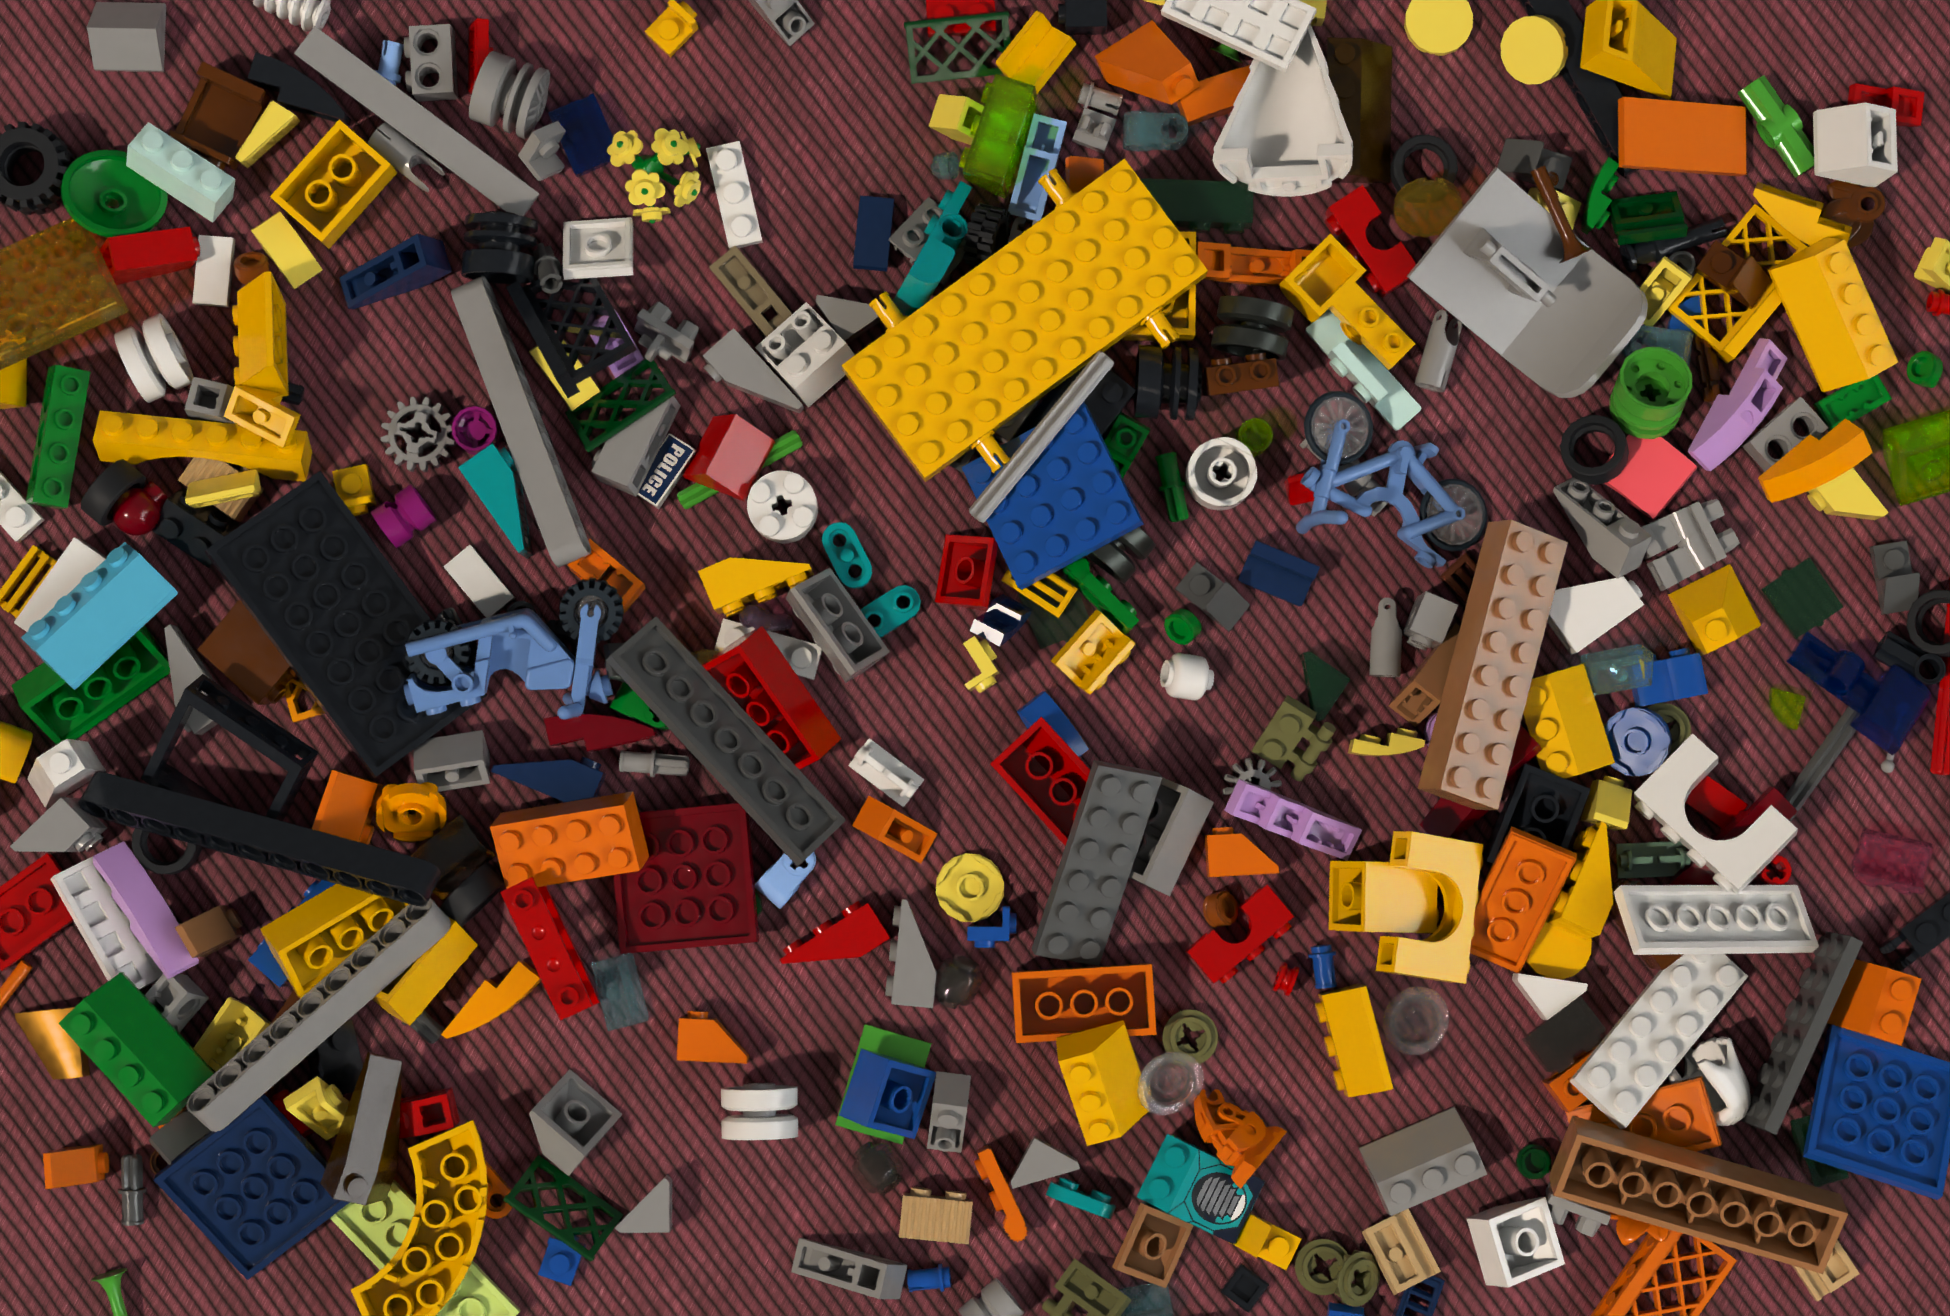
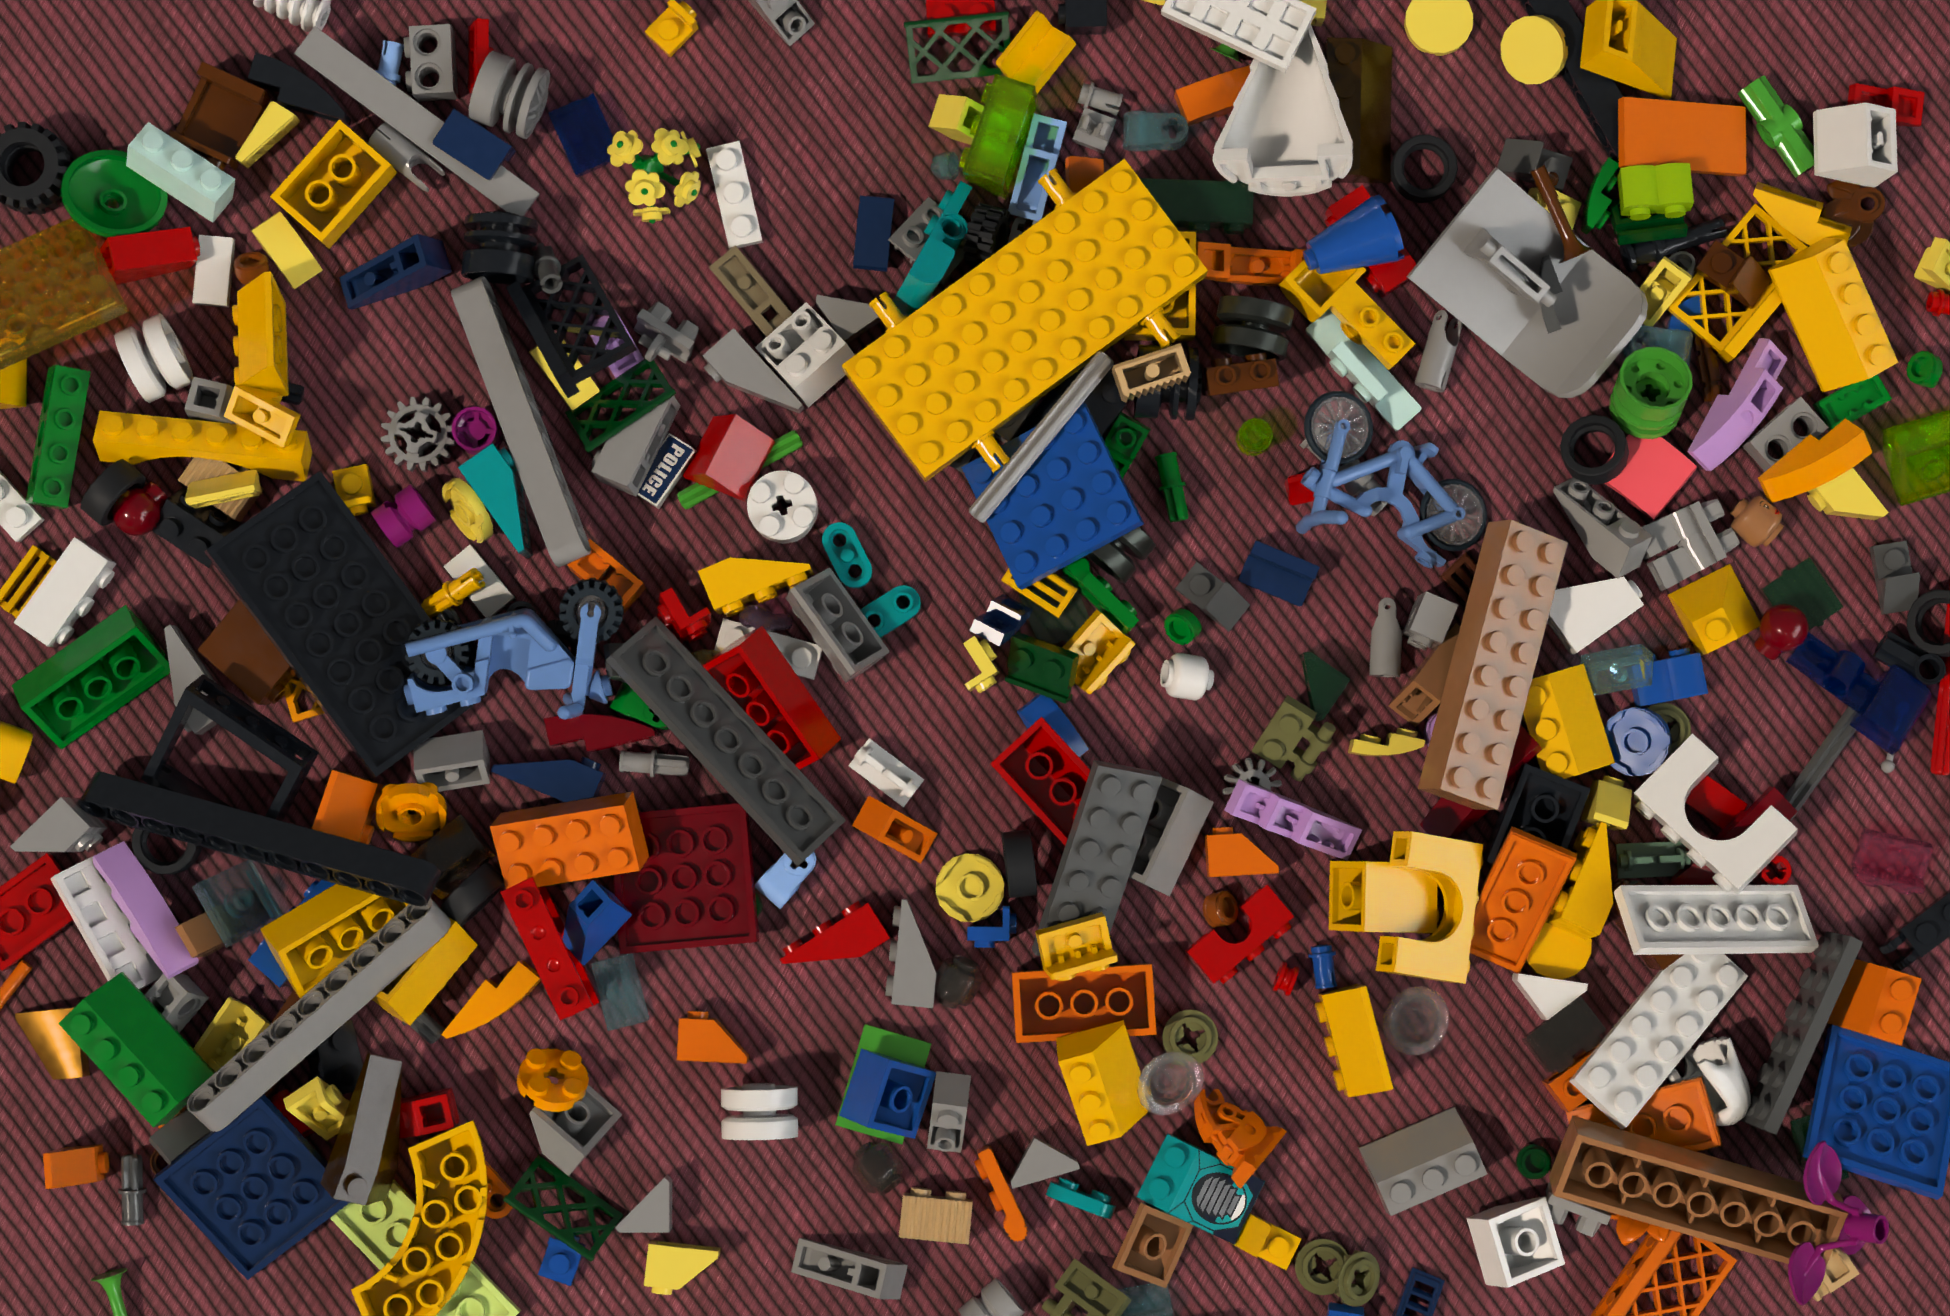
(63, 770): white slope -> none
(99, 615): medium azure slope -> none
(127, 36): light grey slope -> none
(237, 902): none -> clear light blue plate
(453, 592): none -> yellow axle
(467, 510): none -> light yellow tile
(472, 145): none -> dark blue panel
(540, 151): light grey bracket -> none
(560, 1064): none -> light orange plate
(592, 921): none -> blue slope
(598, 248): white tile -> none
(675, 1264): none -> light yellow slope
(676, 618): none -> red bracket
(929, 1278): blue pin -> none
(967, 571): red slope -> none
(1019, 863): none -> black tyre
(1041, 667): none -> dark green plate
(1076, 947): none -> yellow bracket
(1148, 65): orange slope -> none
(1151, 372): none -> tan brick
(1240, 468): white brick -> none
(1244, 1287): black tile -> none
(1356, 240): none -> blue cone
(1401, 1251): tan plate -> none
(1426, 206): clear yellow tile -> none
(1549, 275): none -> dark grey slope
(1655, 190): none -> lime brick
(1756, 521): none -> medium nougat head
(1781, 630): none -> dark red piece
(1786, 707): clear neon green tile -> none
(1821, 1181): none -> magenta plant

